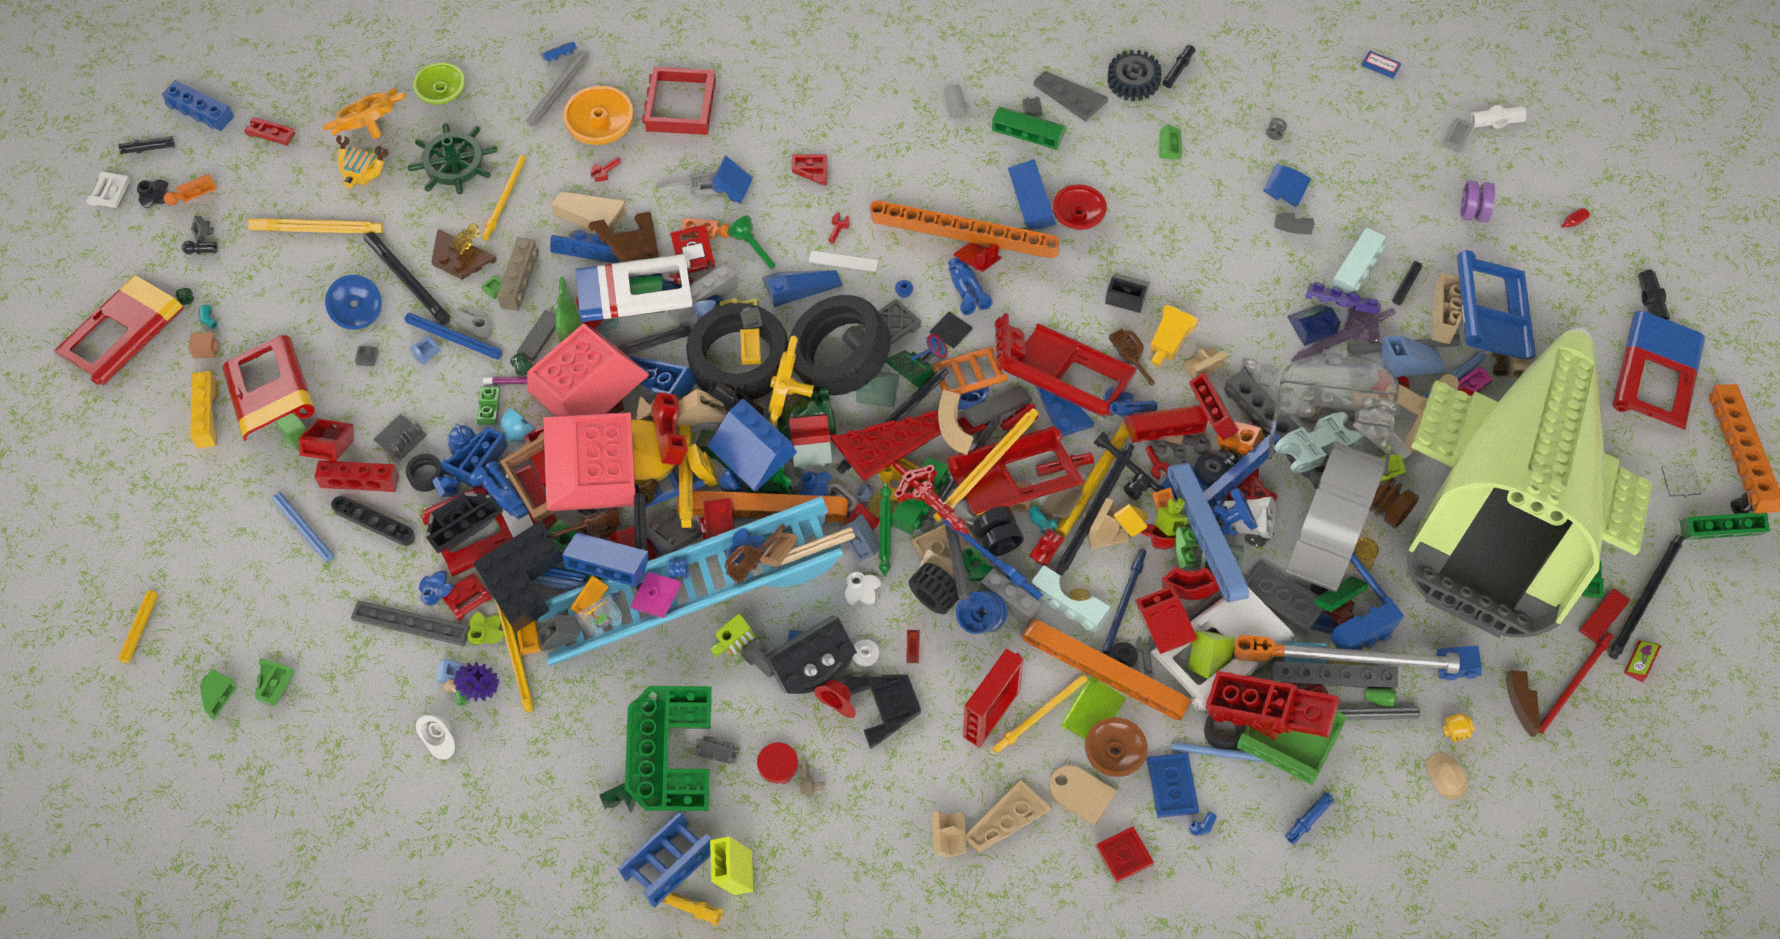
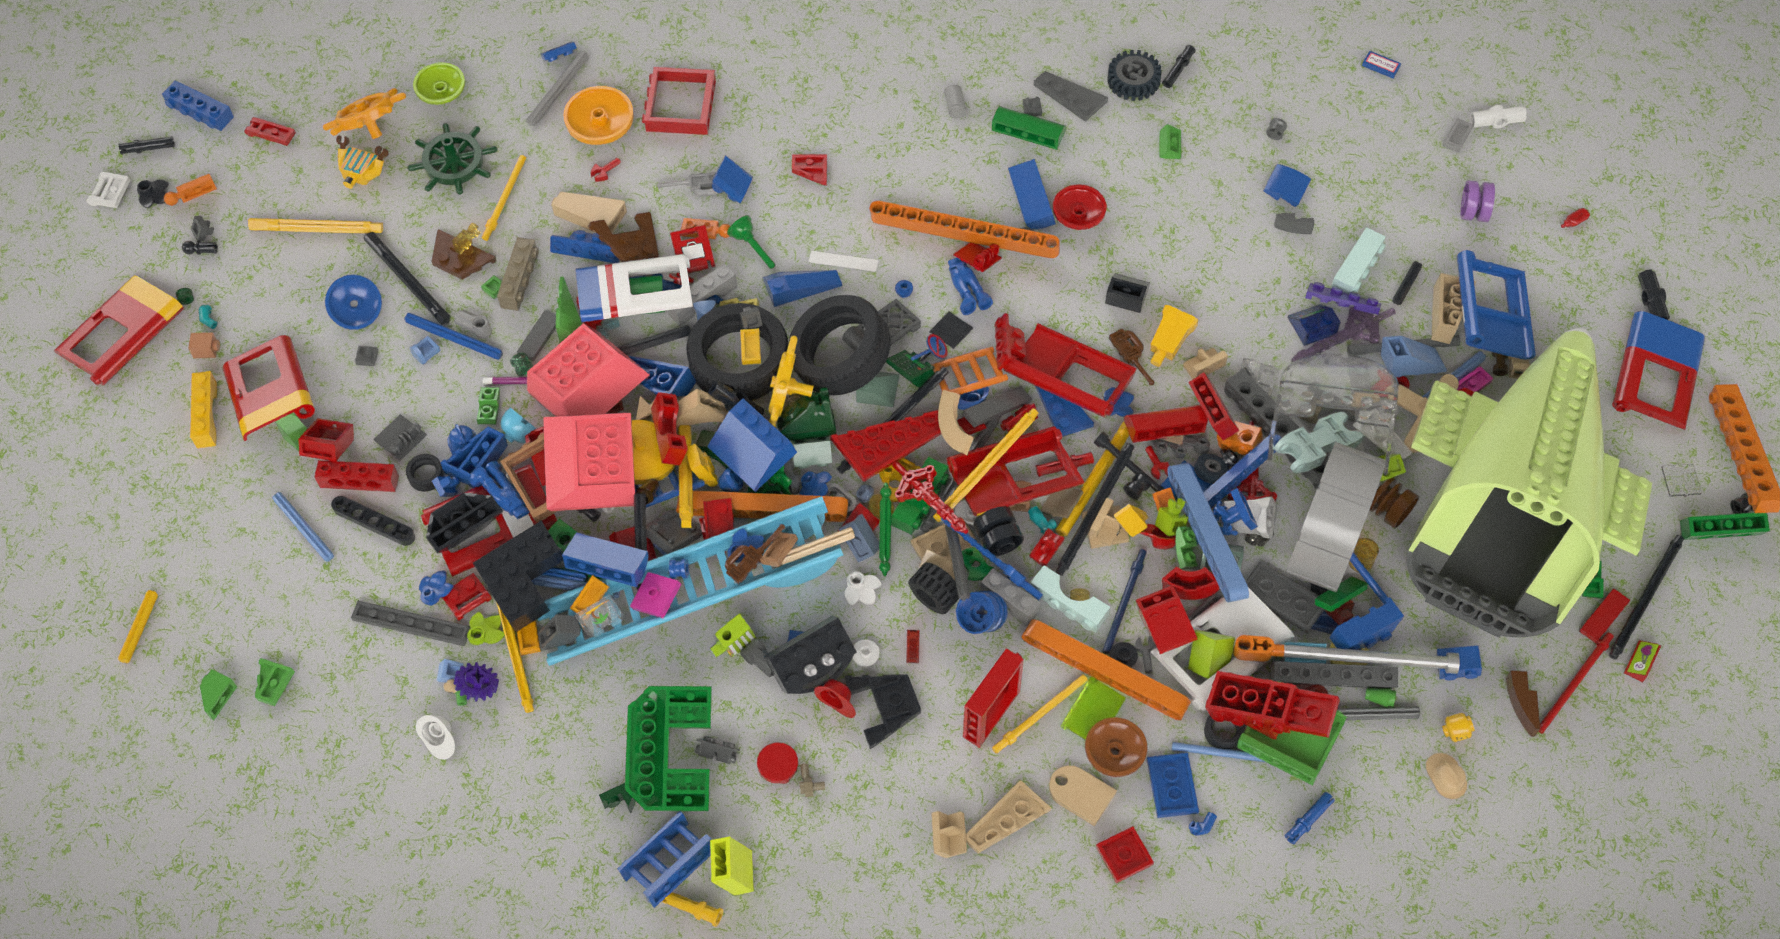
(591, 524): reddish brown piece -> none
(809, 430): red panel -> none
(838, 226): red bar -> none
(1128, 407): blue pin -> none

